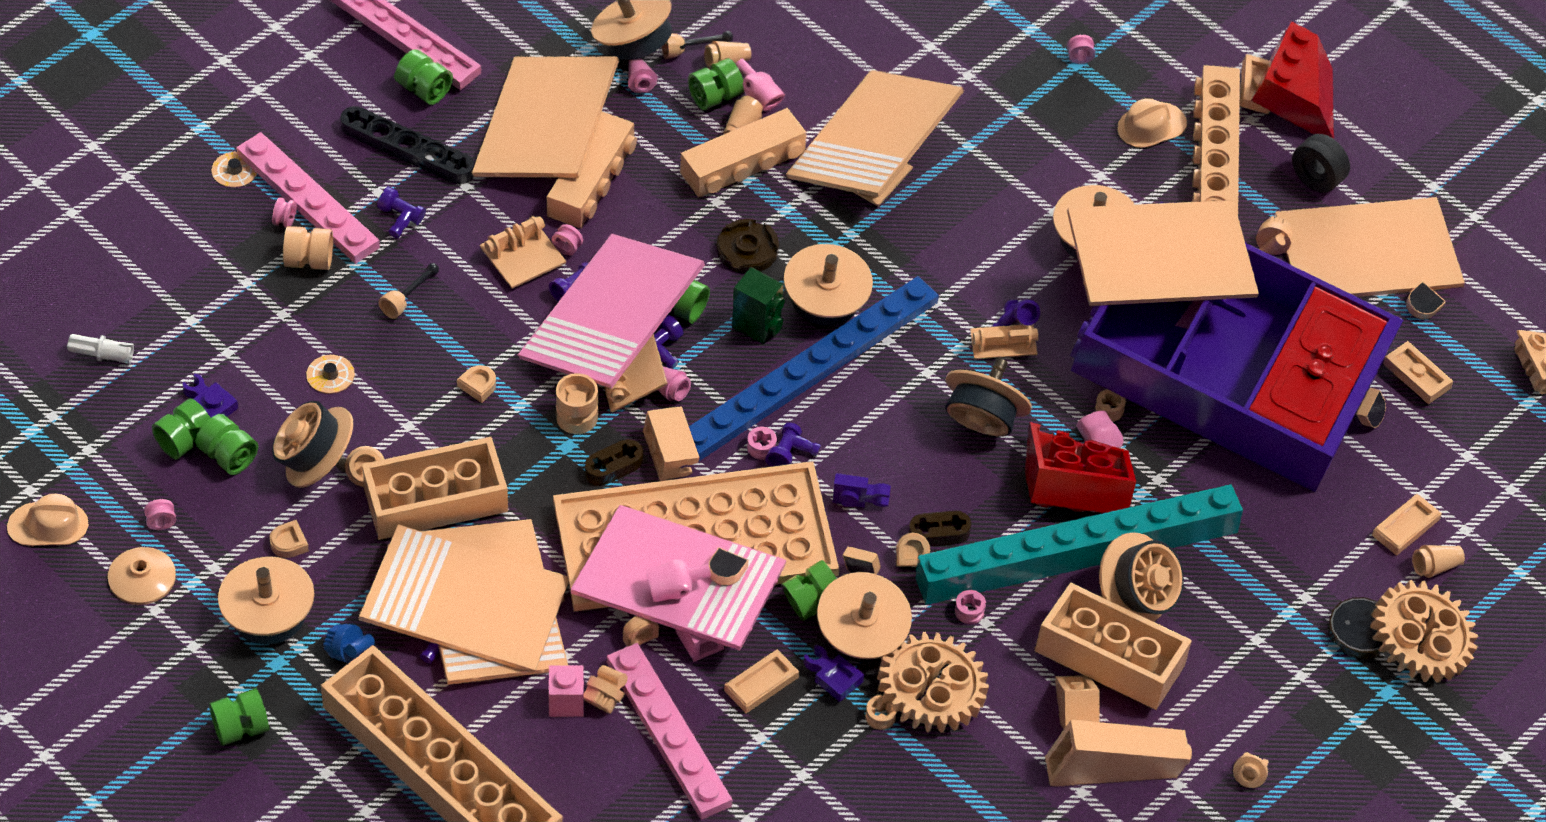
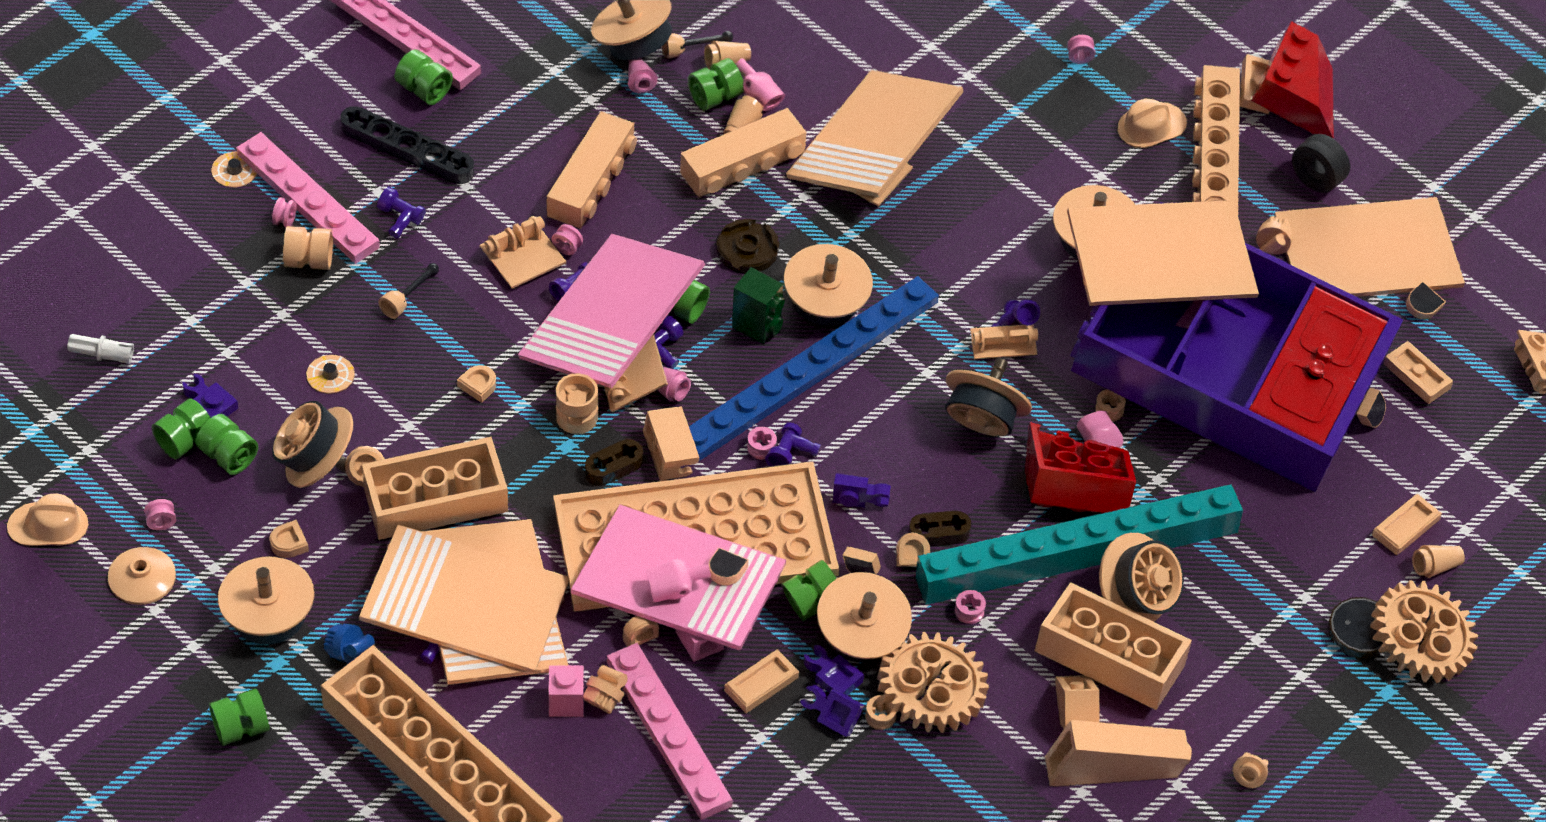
(545, 117): light nougat piece -> none
(837, 709): none -> dark purple plate

